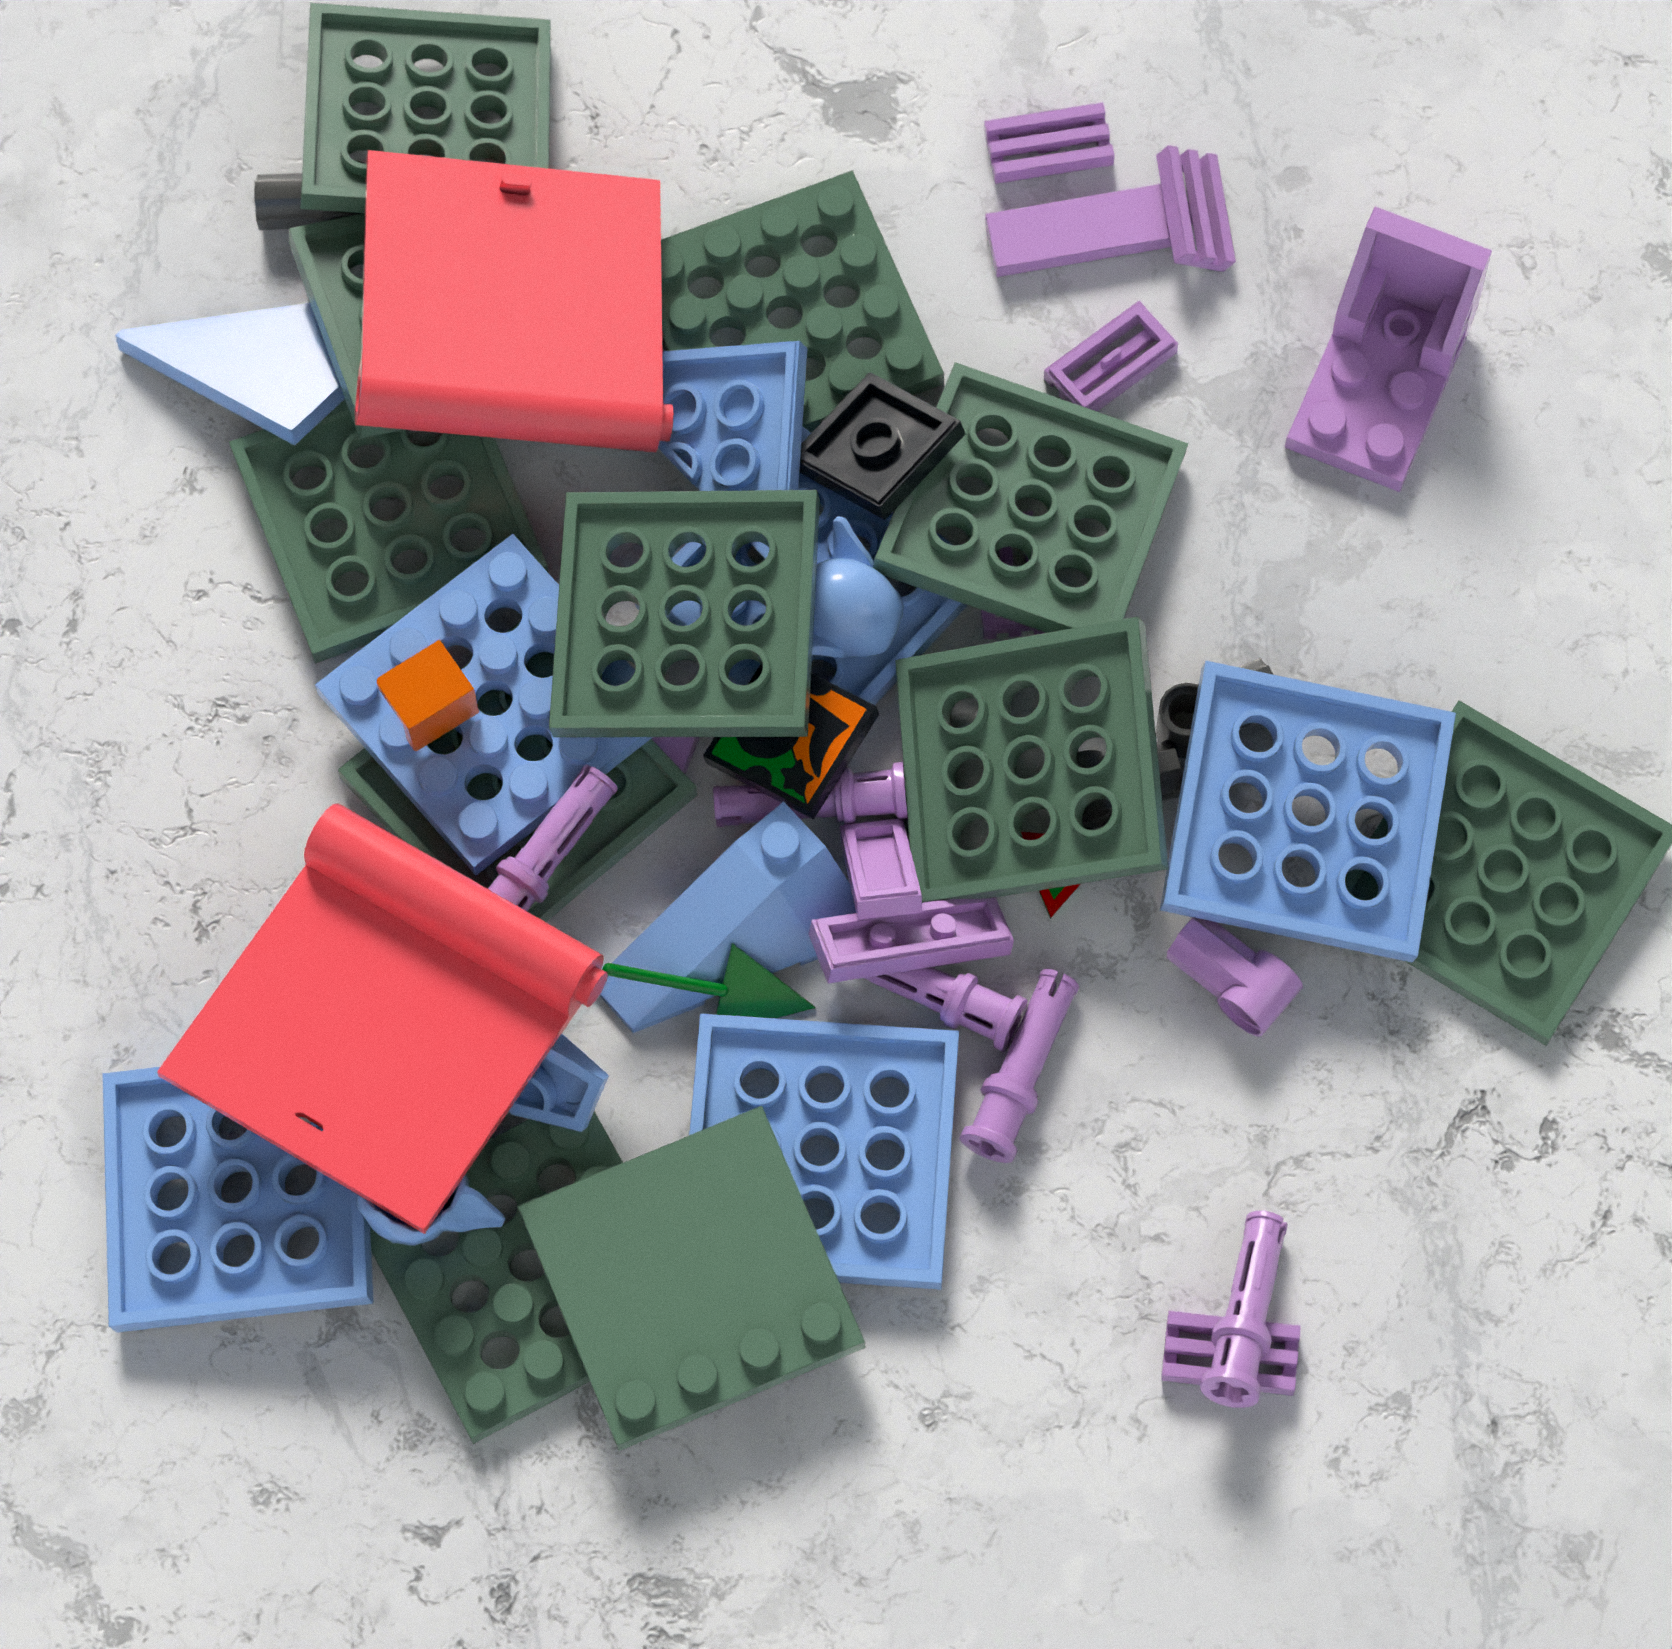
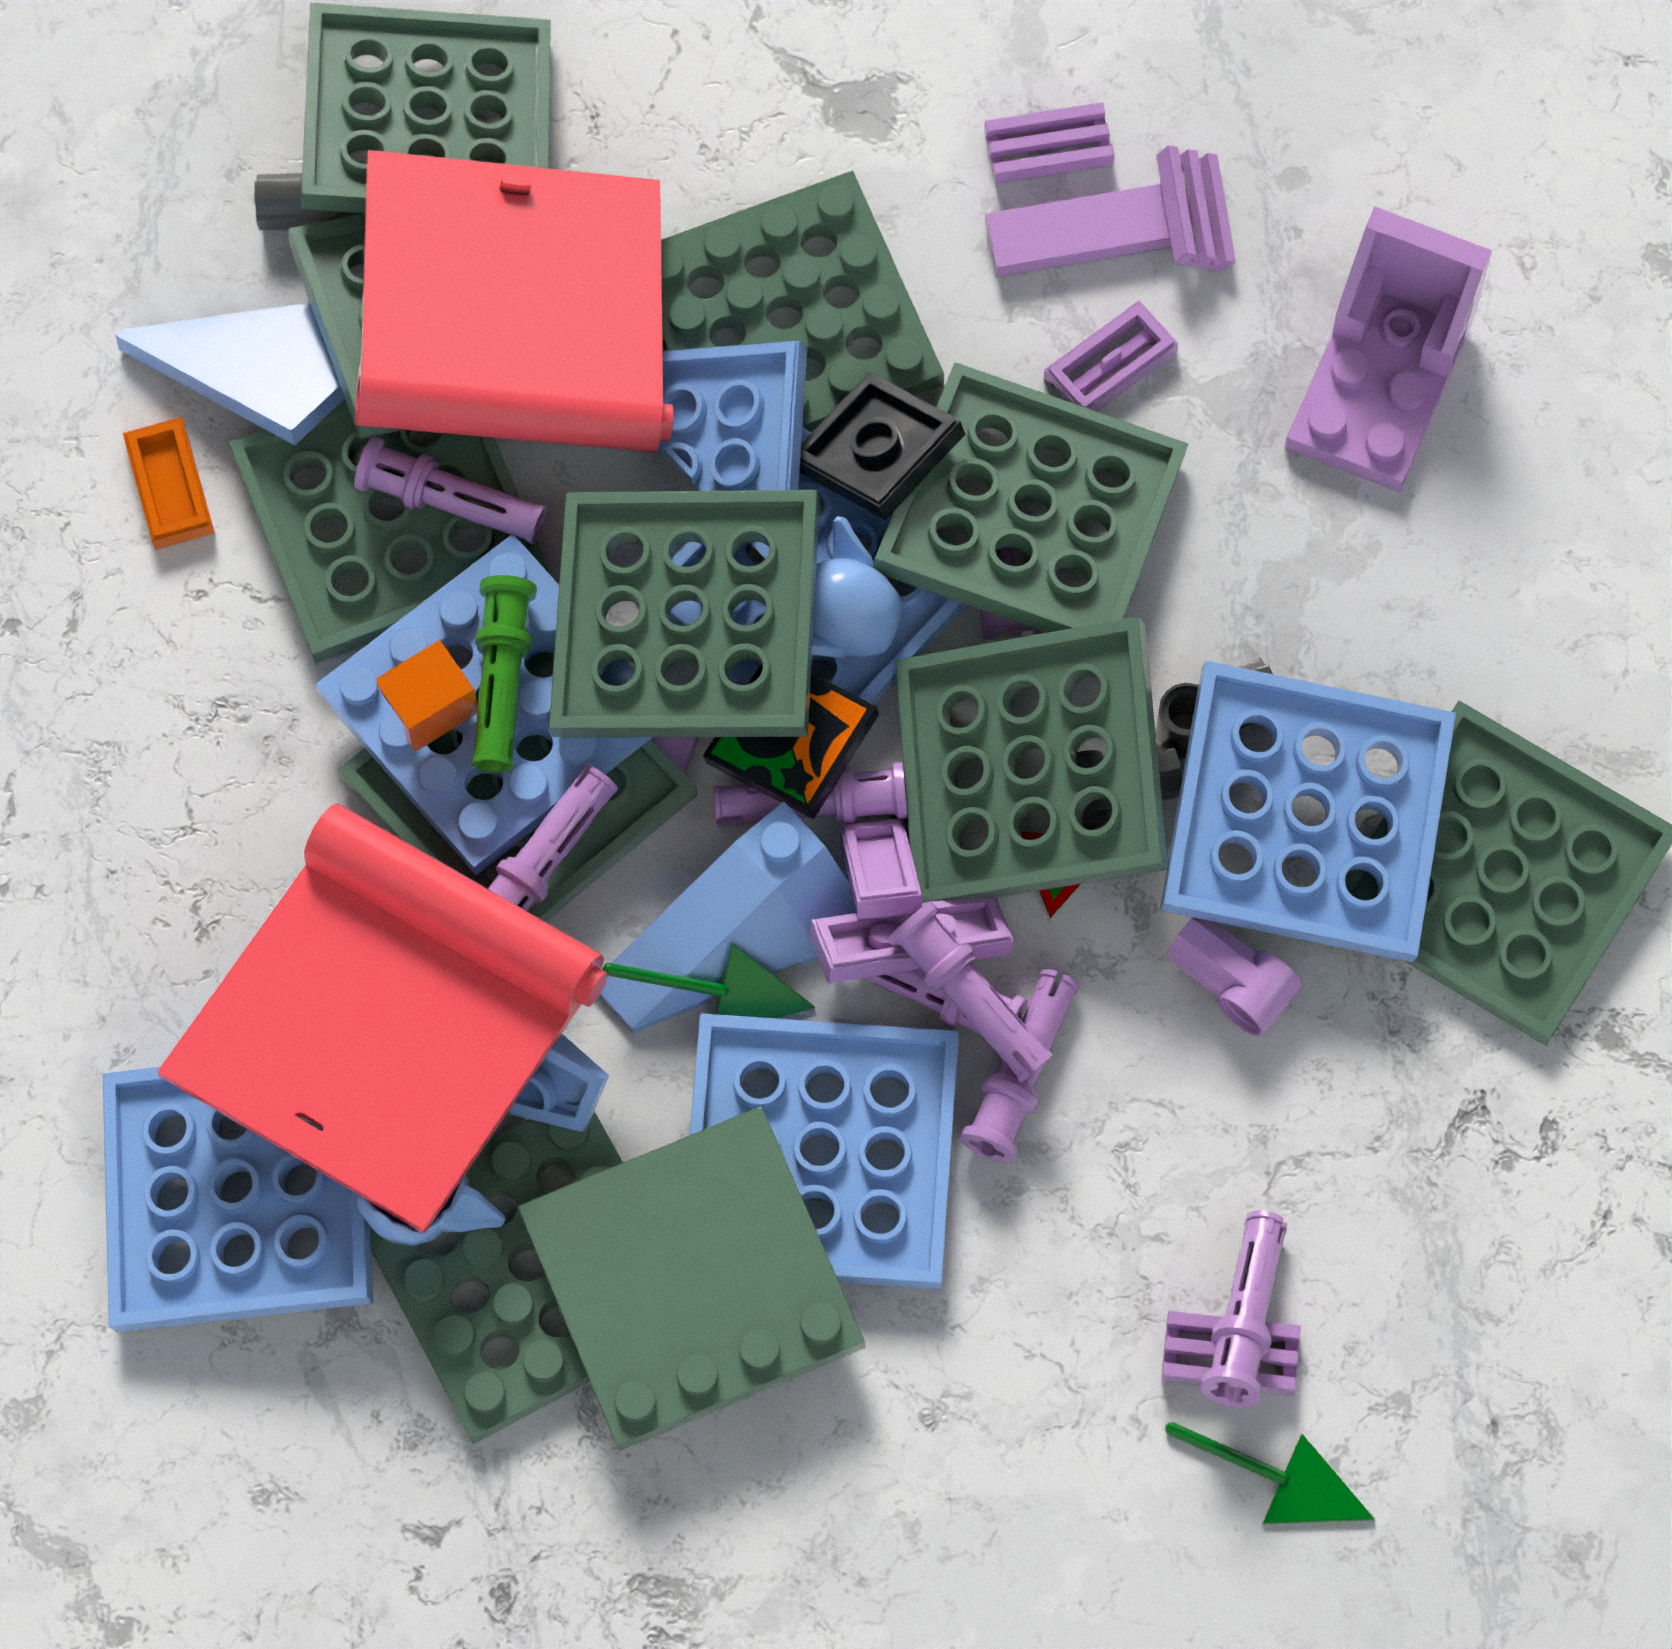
(168, 483): none -> orange tile
(422, 474): none -> lavender pin
(503, 644): none -> bright green pin
(950, 968): none -> lavender pin
(1306, 1489): none -> green piece

